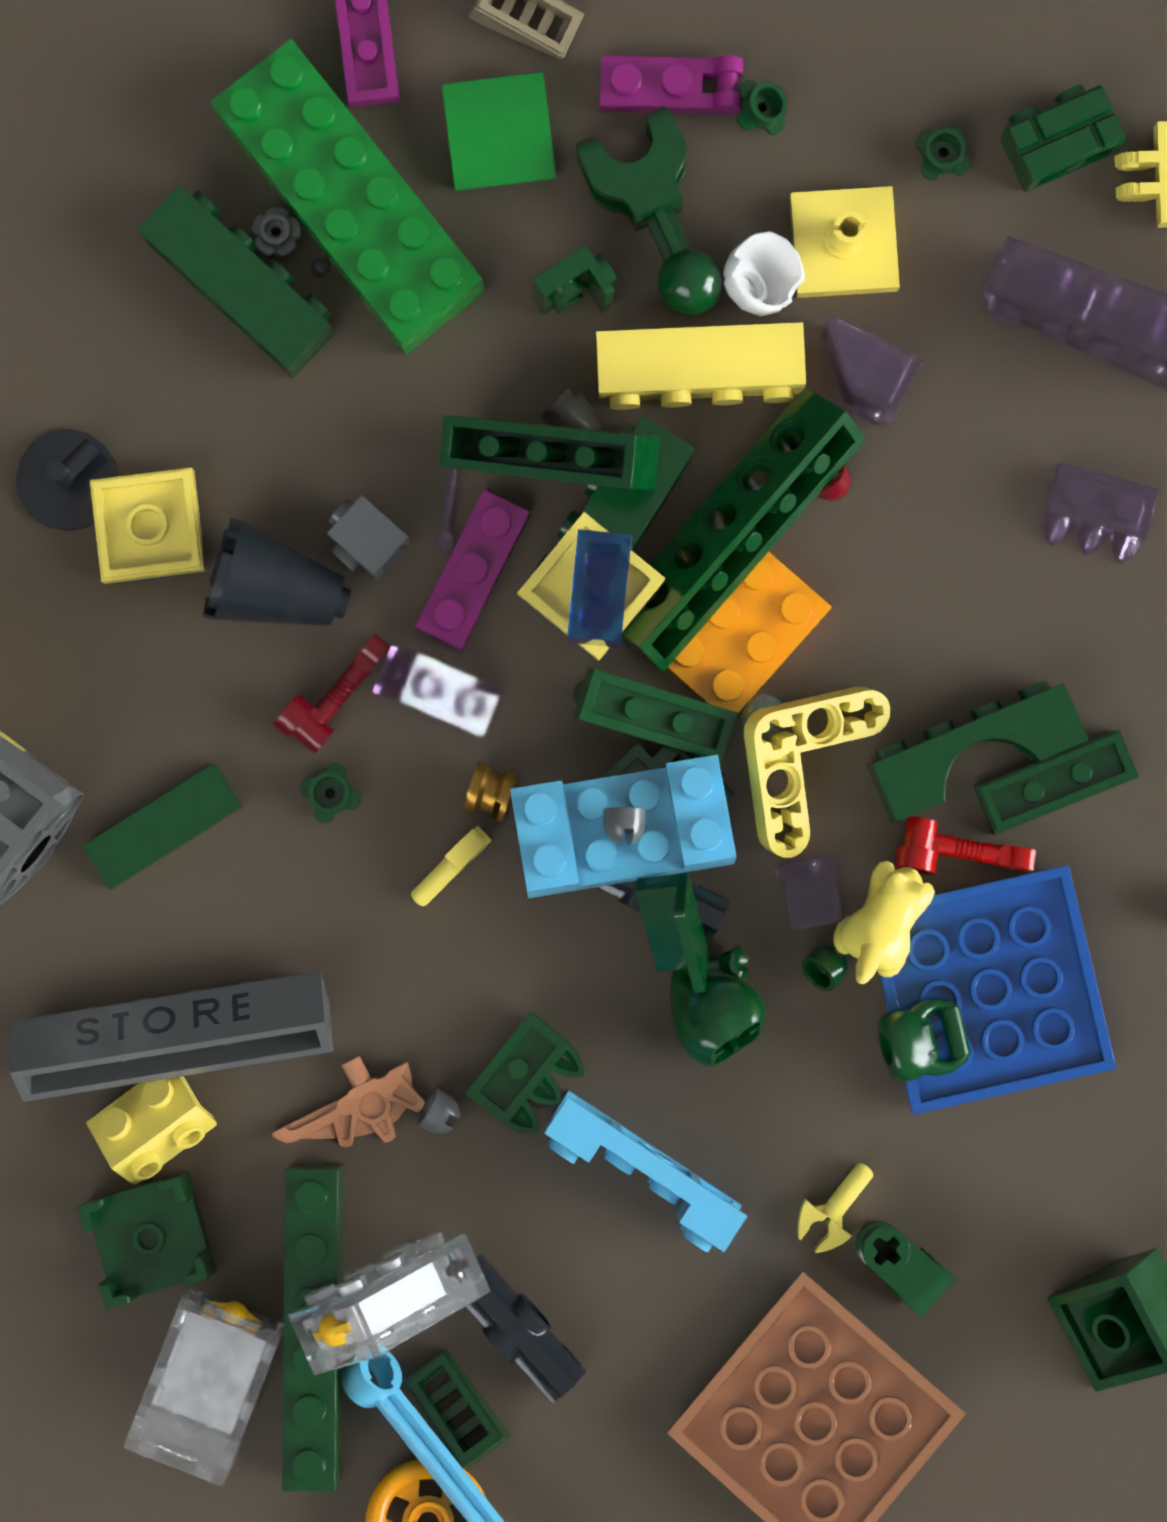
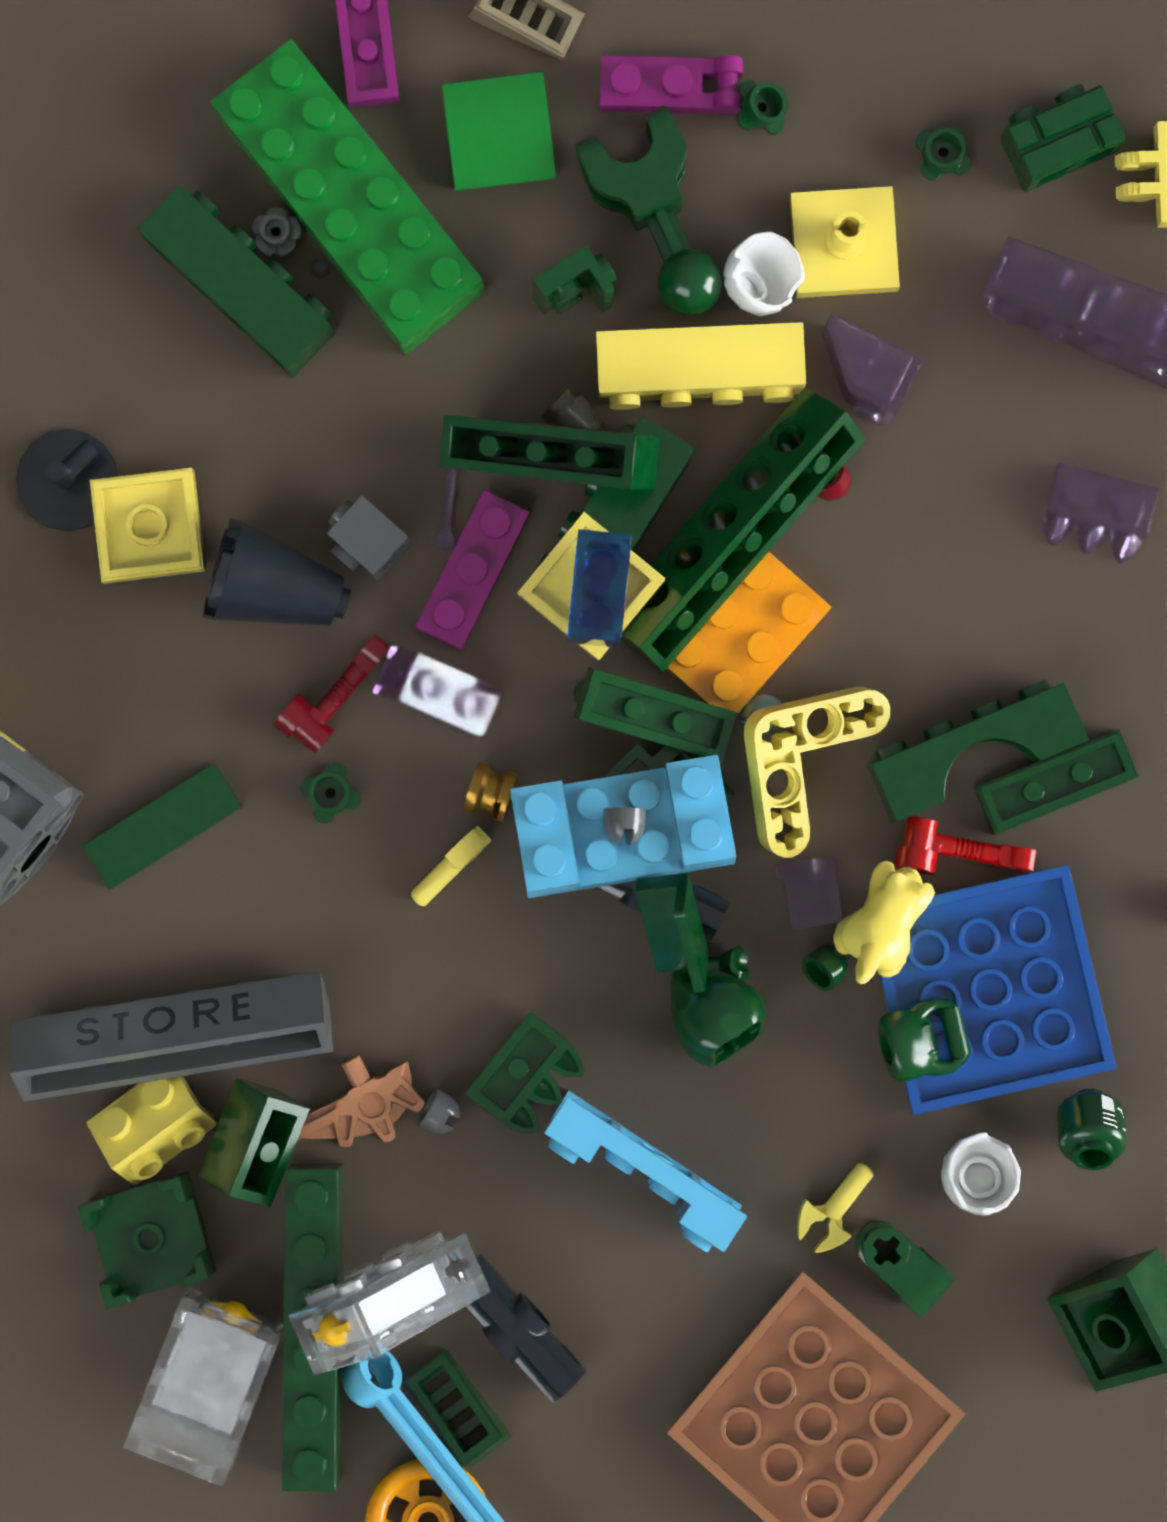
(253, 1142): none -> dark green brick
(980, 1174): none -> white hair
(1091, 1129): none -> dark green head

